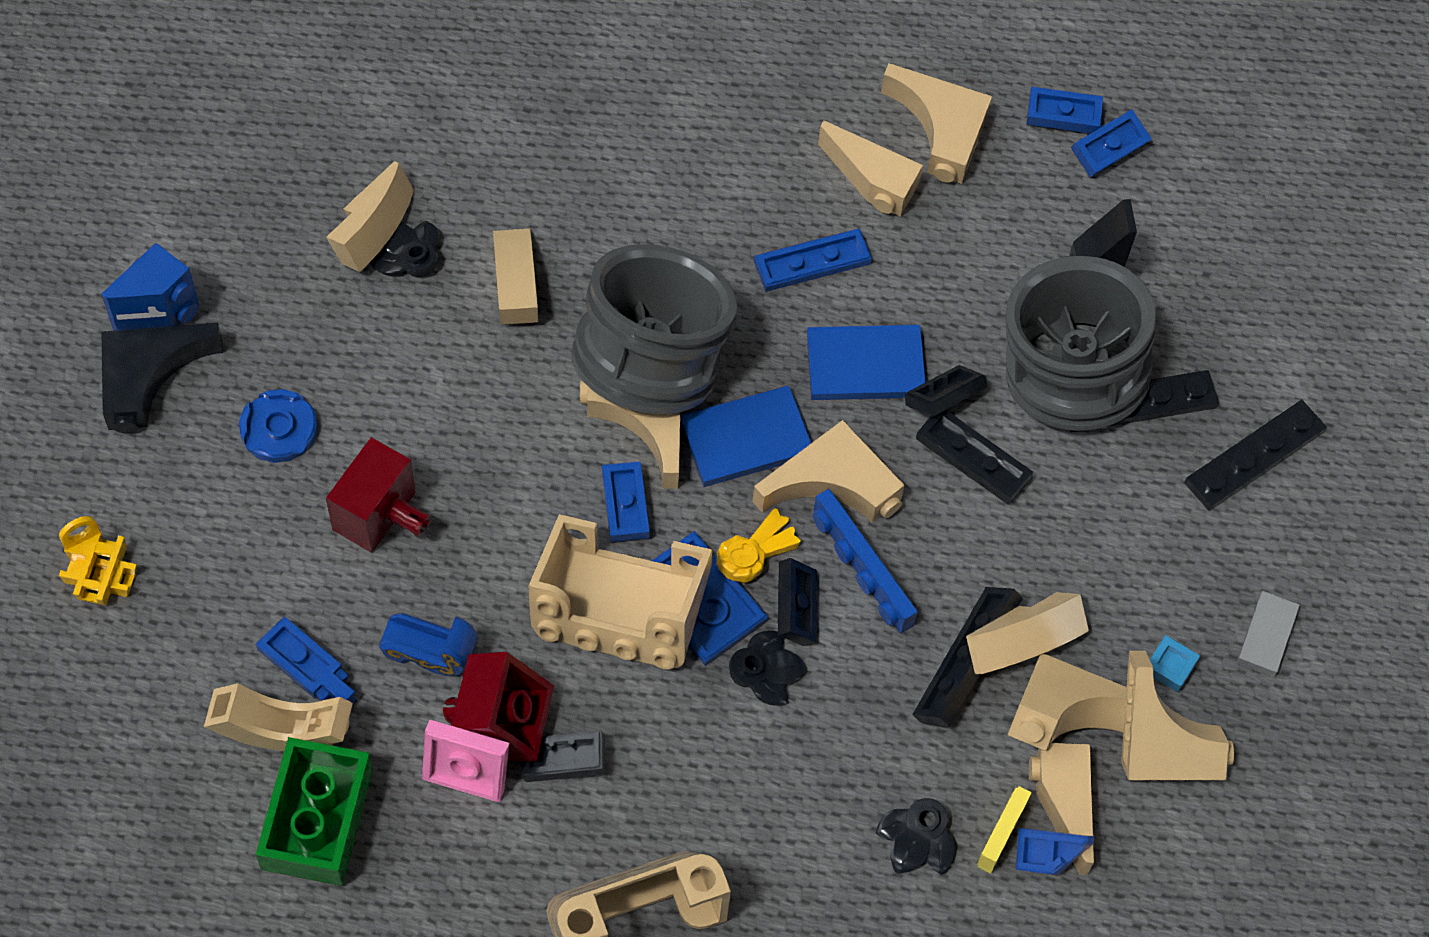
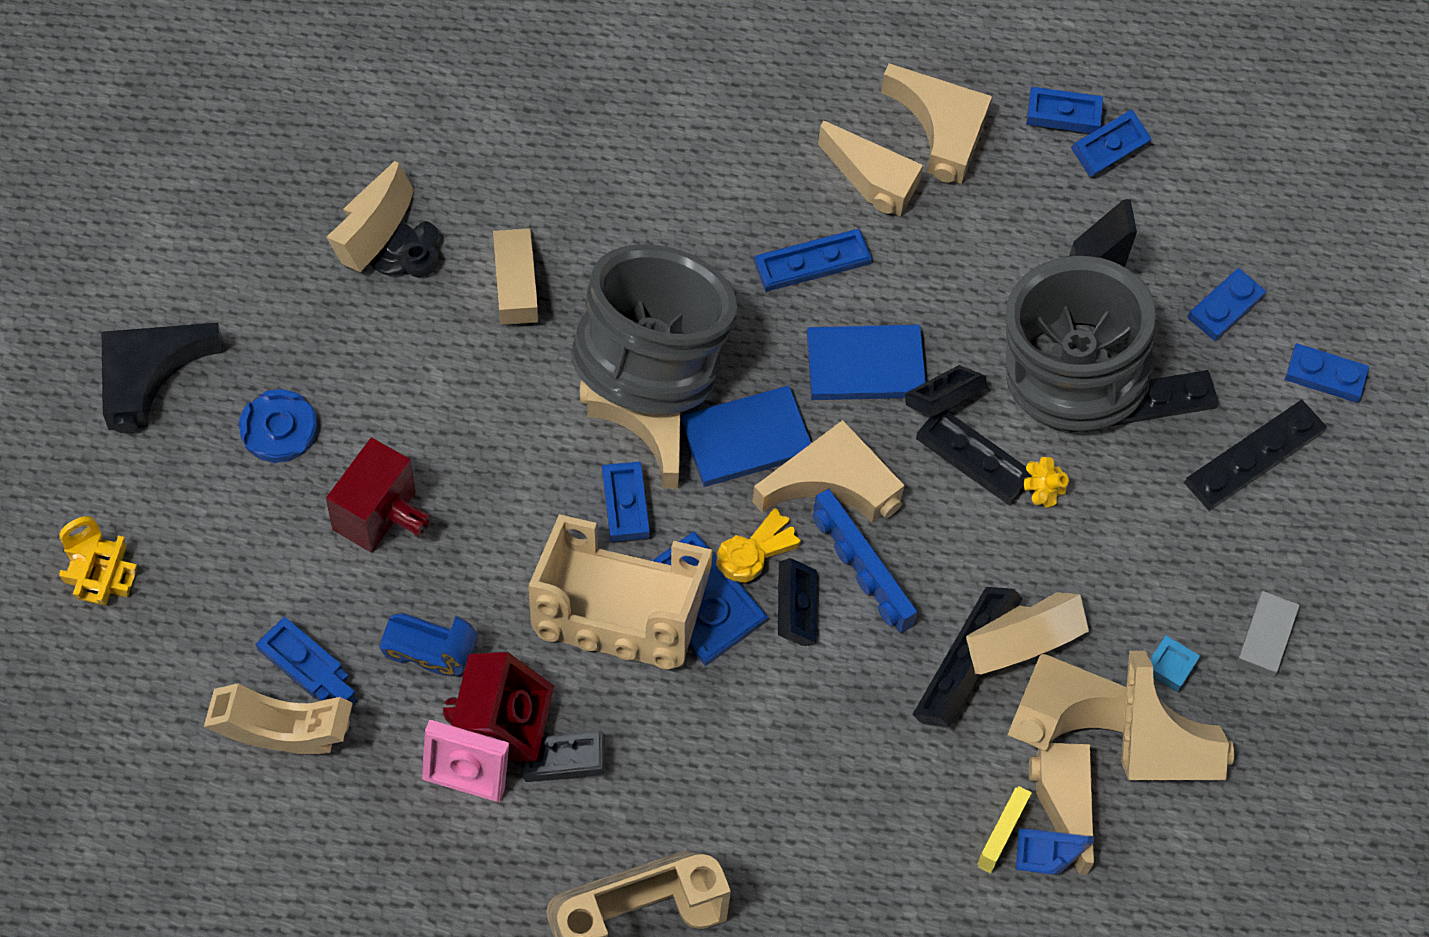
(152, 293): blue slope -> none
(314, 811): green brick -> none
(772, 665): black plate -> none
(916, 842): black plate -> none
(1046, 481): none -> yellow plant
(1226, 304): none -> blue plate
(1326, 373): none -> blue plate

